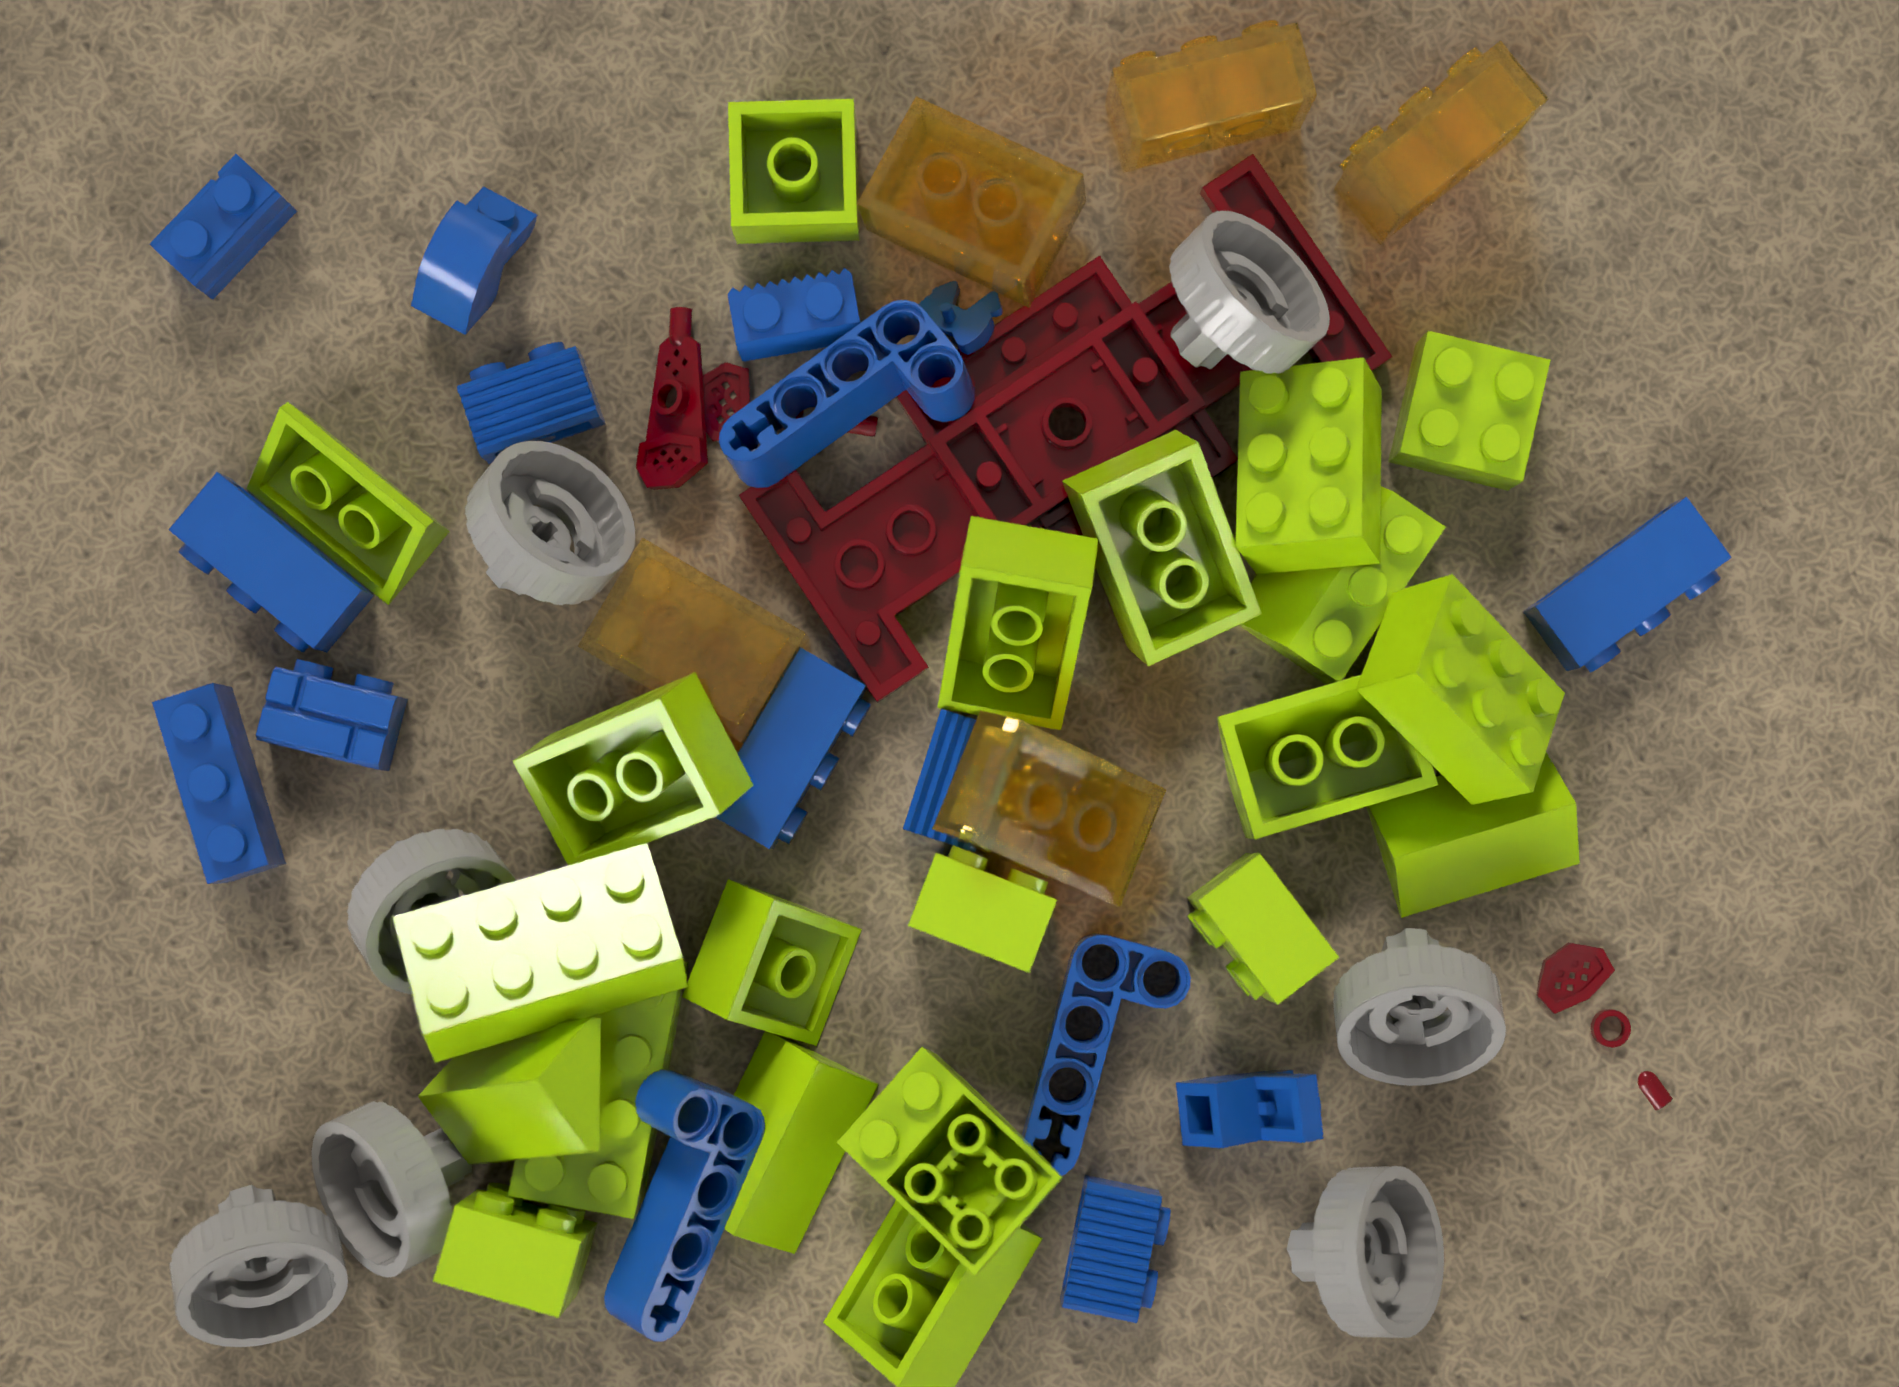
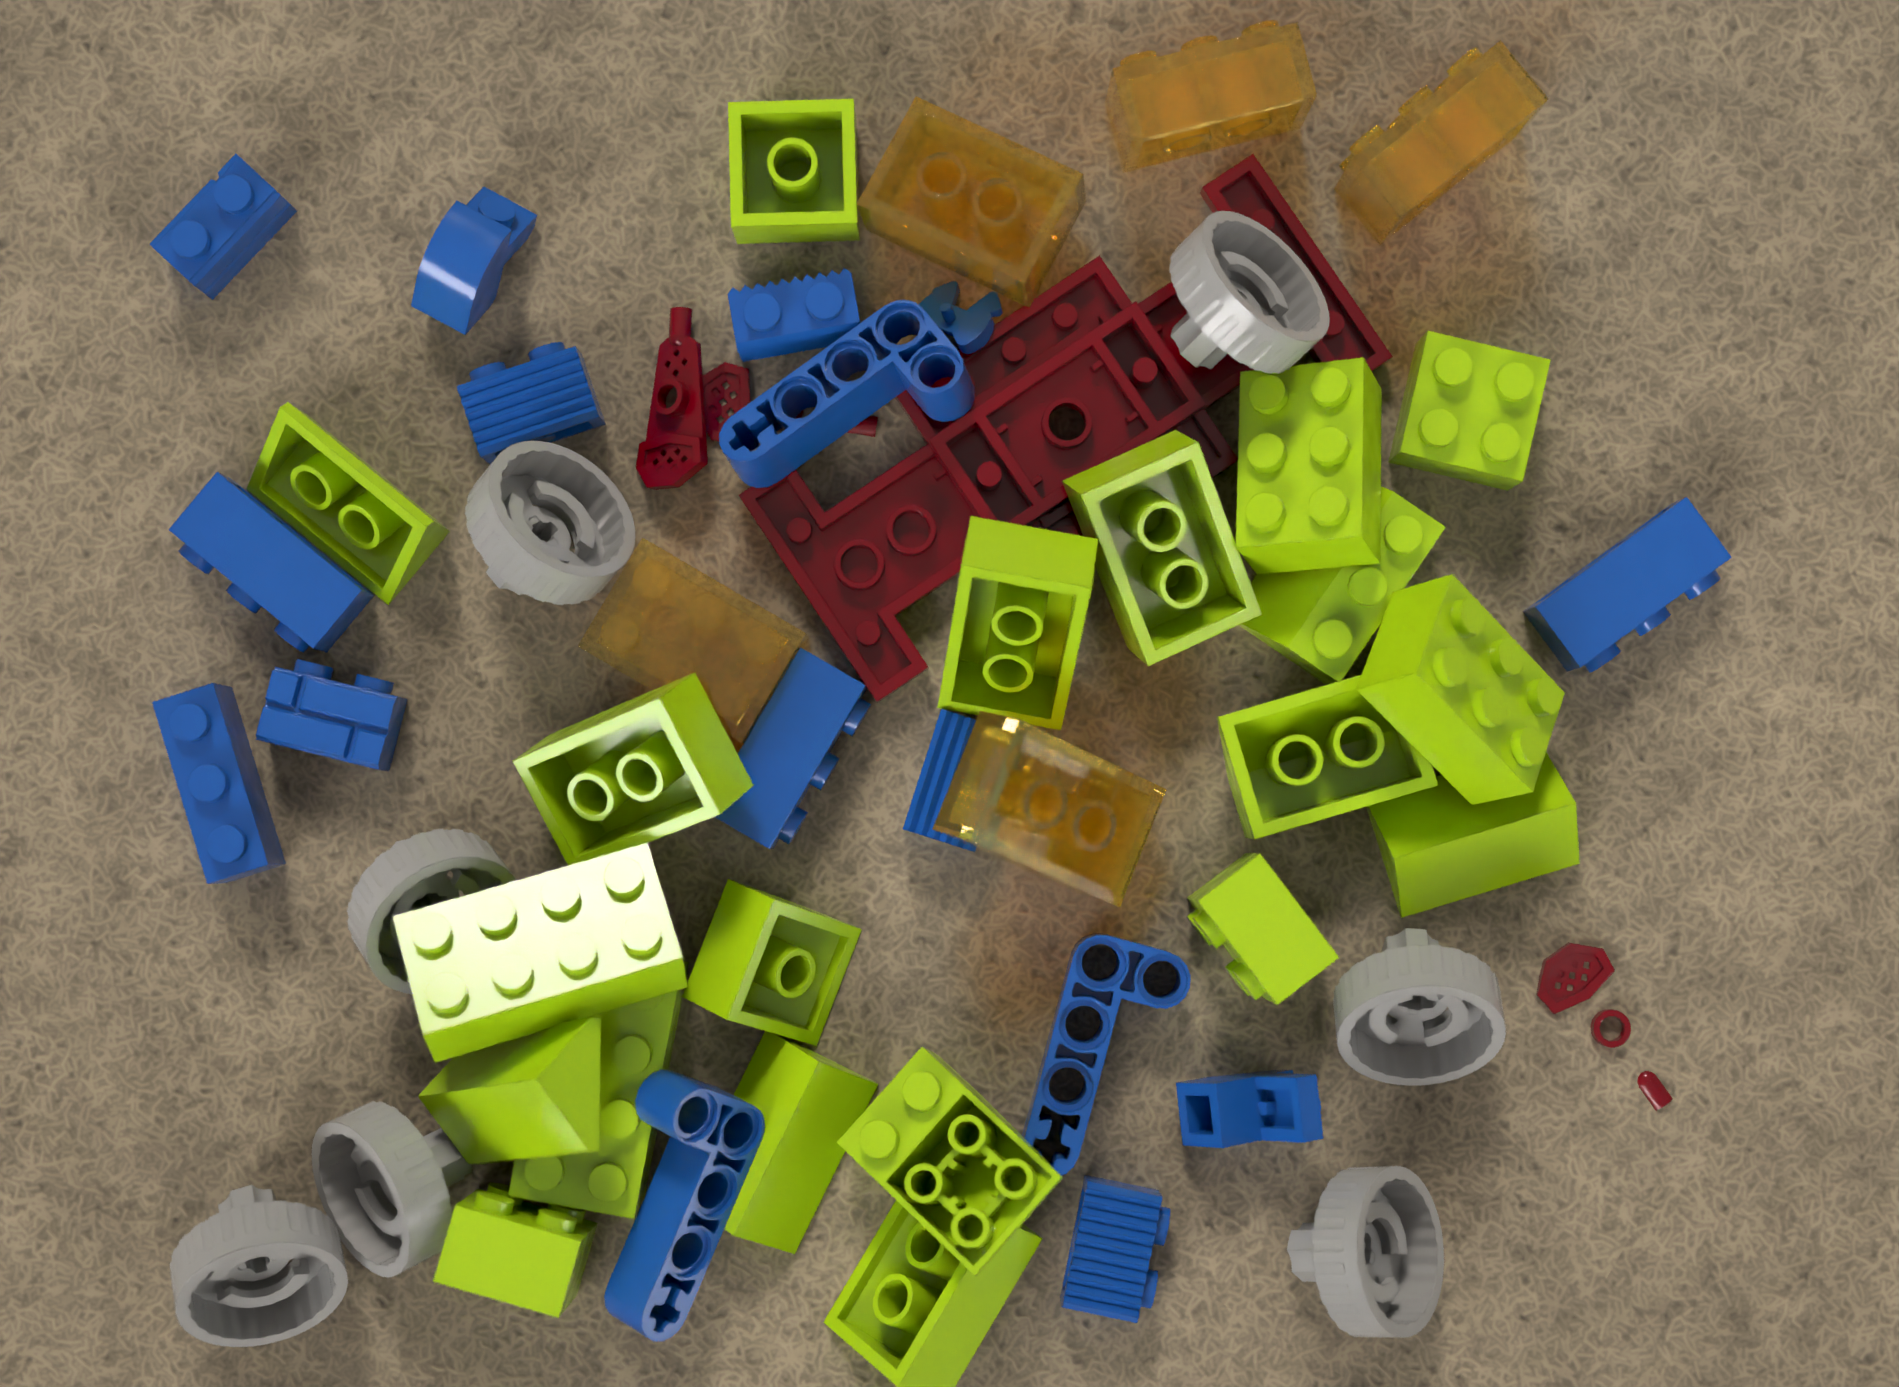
(983, 910): lime brick -> none

